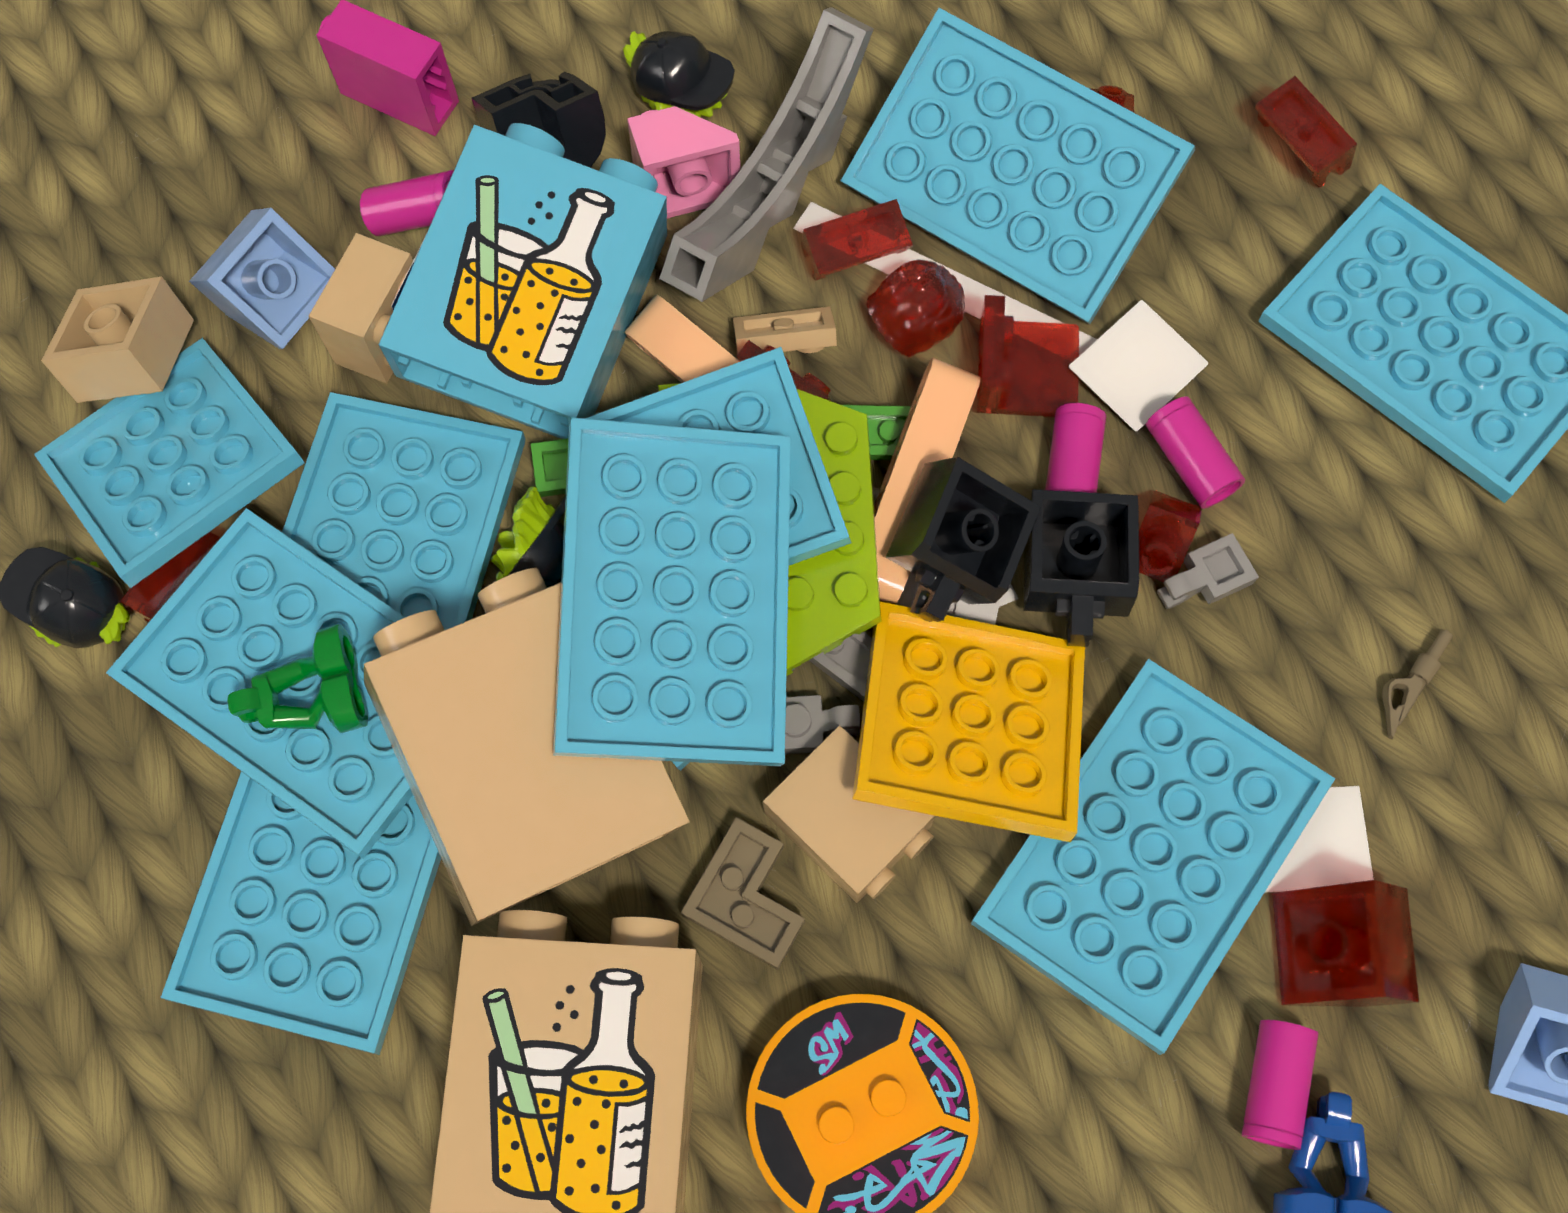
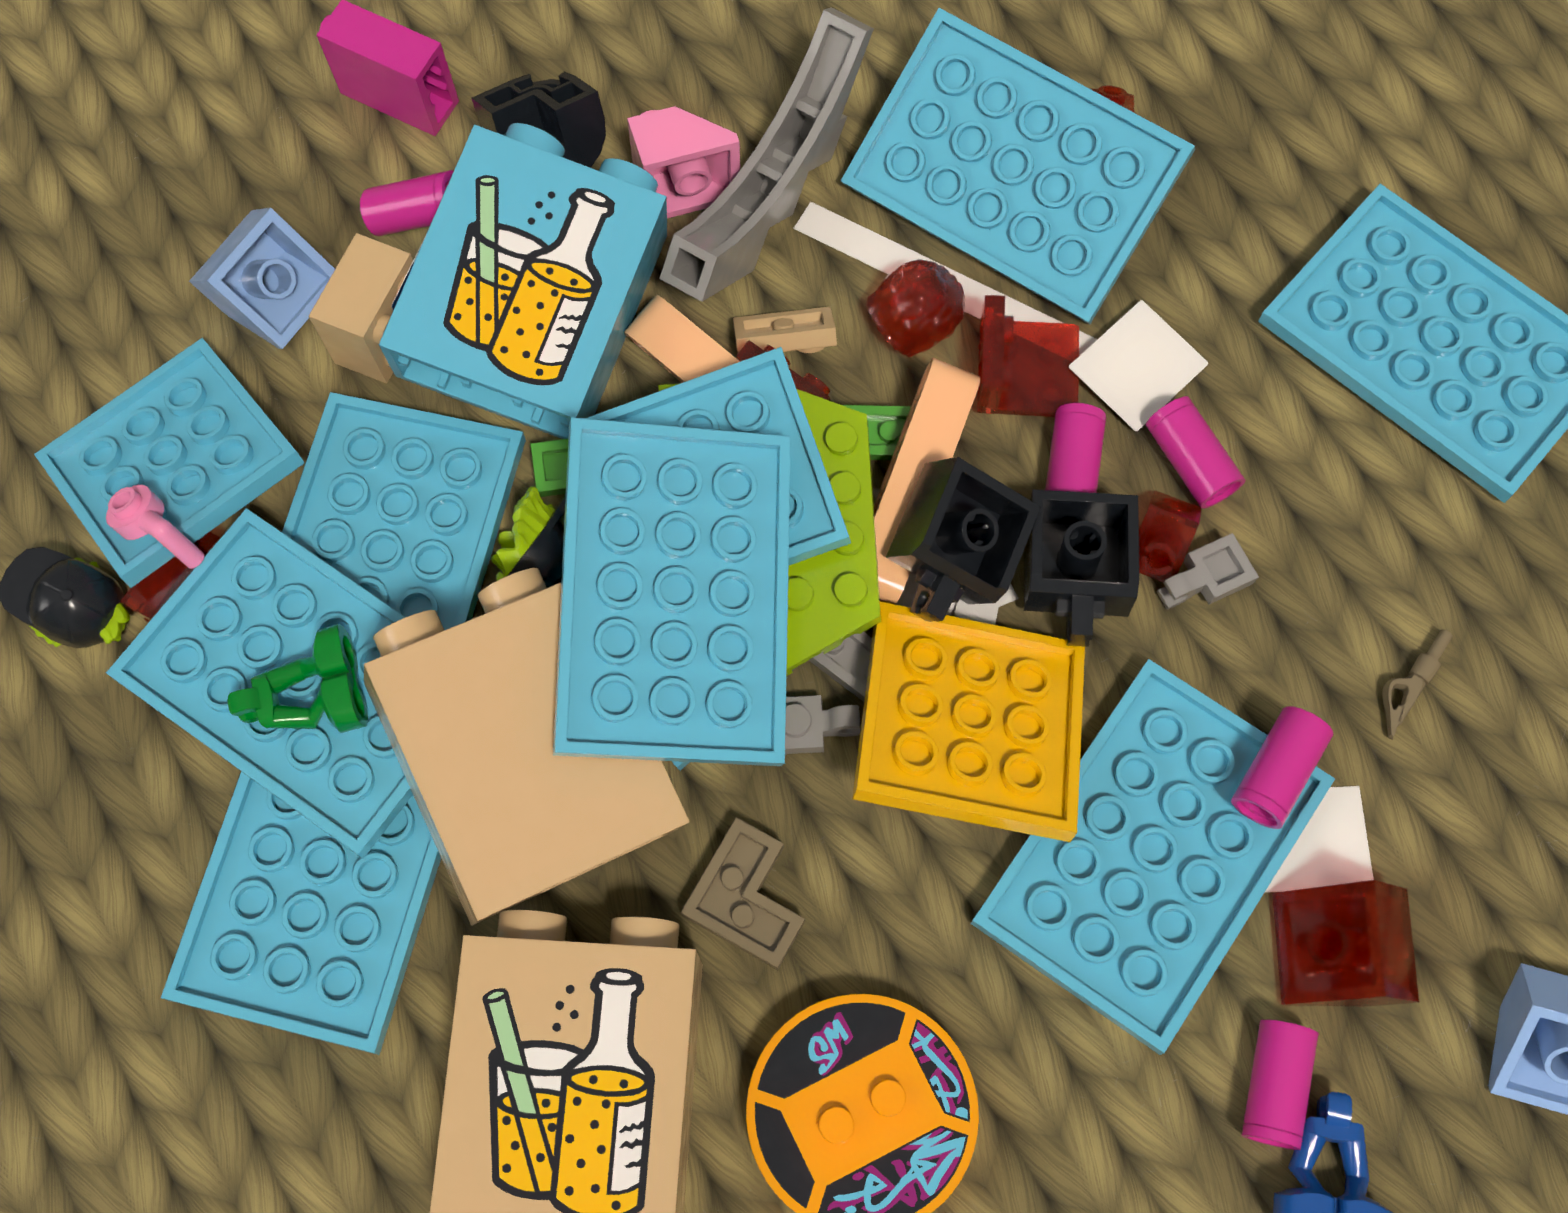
(118, 340): tan brick -> none
(139, 512): none -> bright pink plate
(678, 72): black hair -> none
(845, 836): tan brick -> none
(856, 239): clear red hinge -> none
(1282, 767): none -> dark pink pin
(1307, 129): clear red hinge -> none

